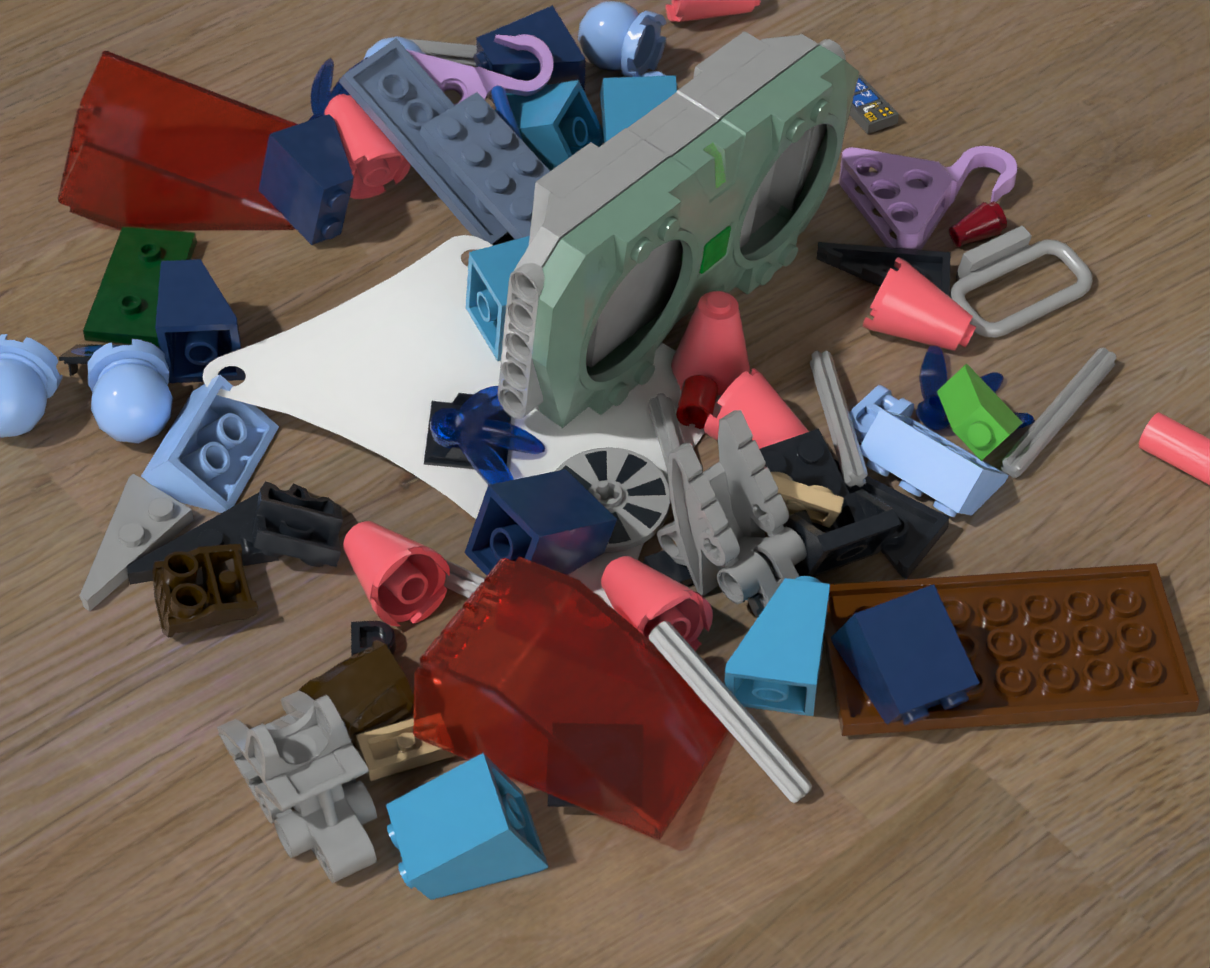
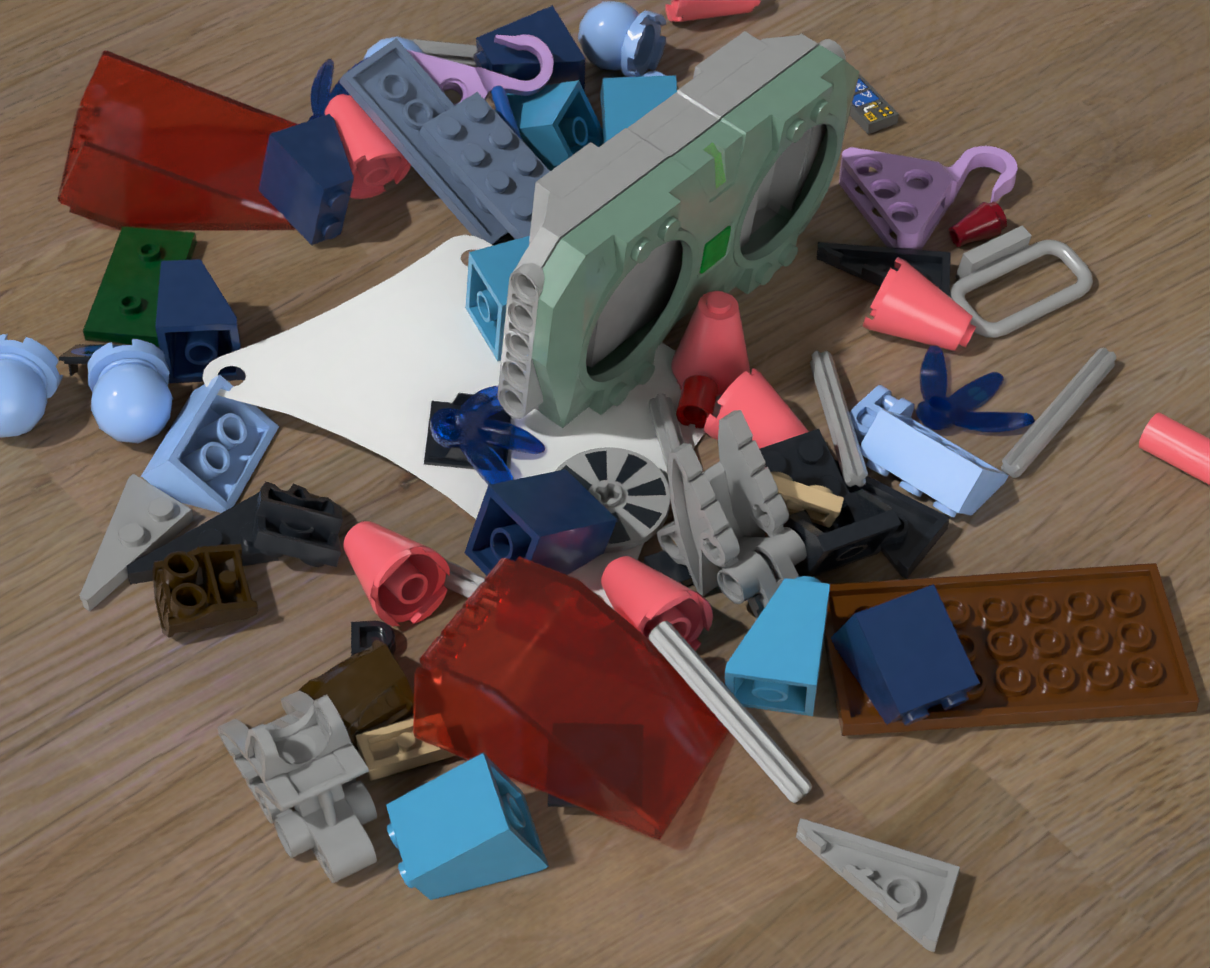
(899, 882): none -> light grey wing
(976, 412): bright green slope -> none

